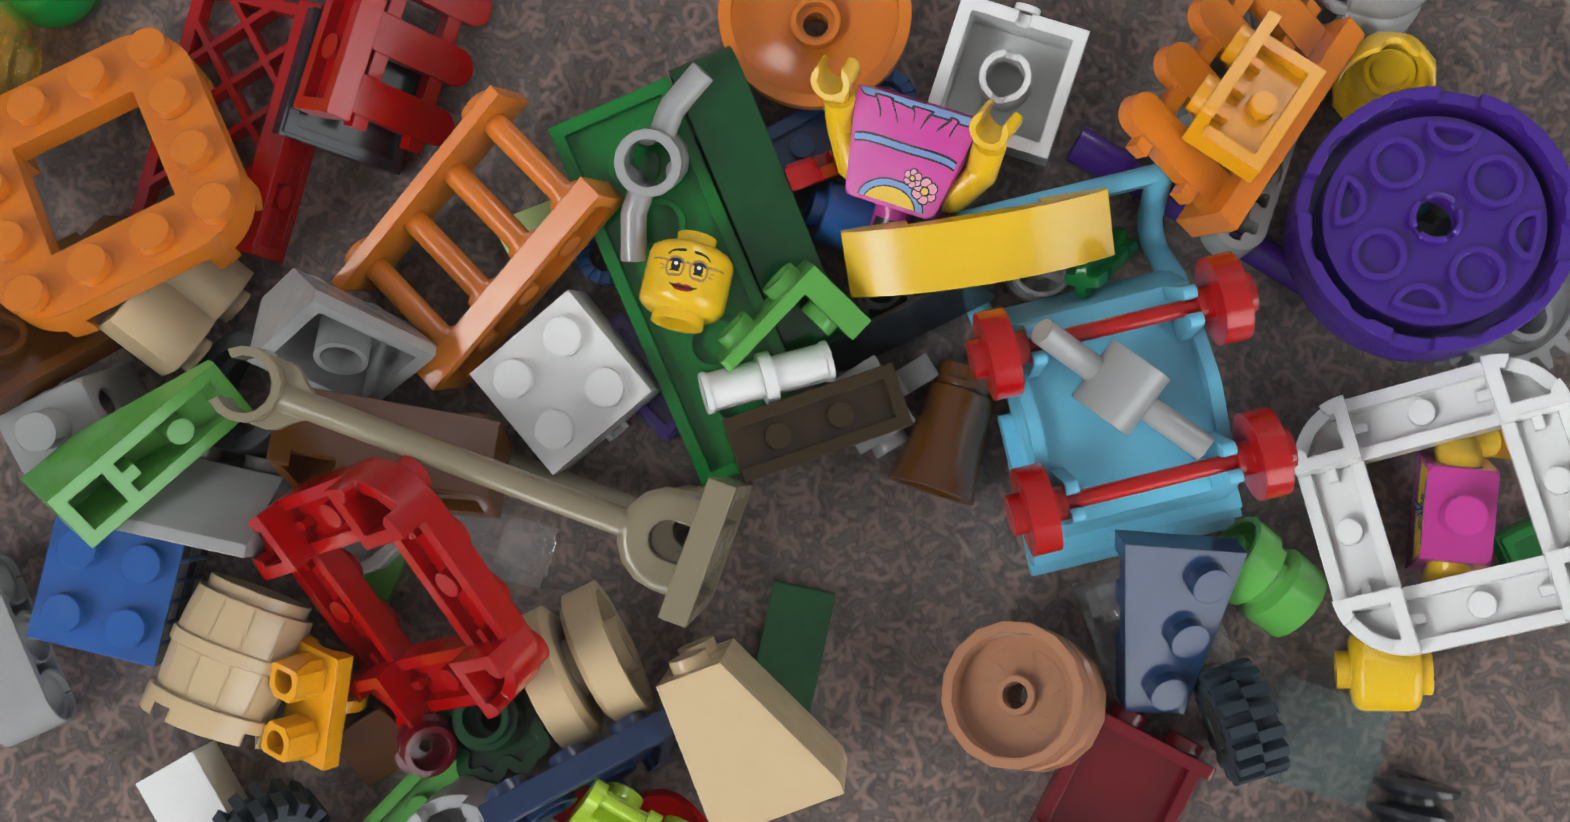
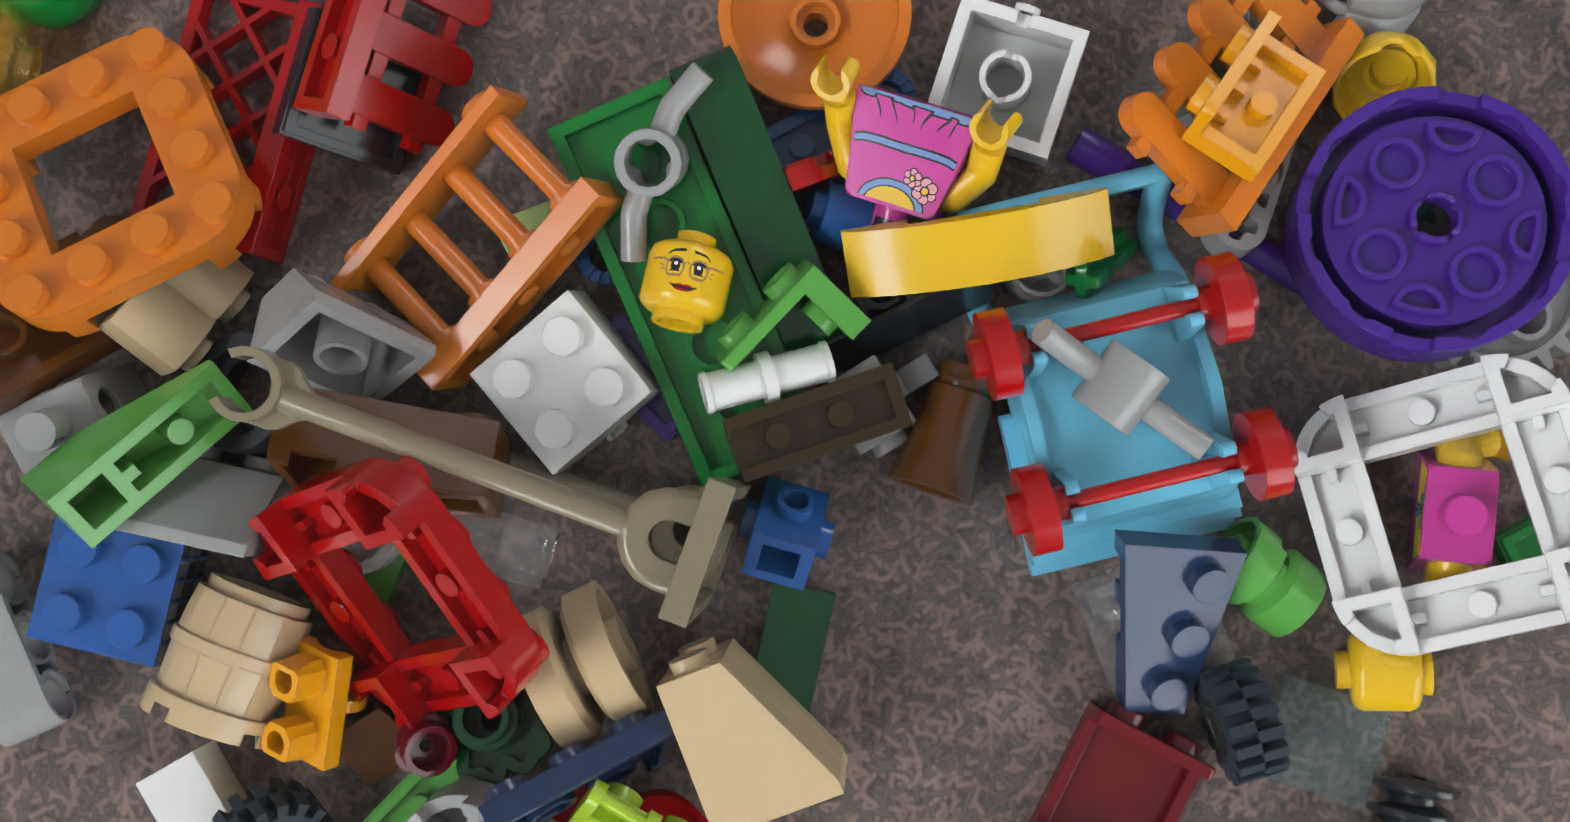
(789, 520): none -> blue brick
(985, 692): nougat wheel -> none

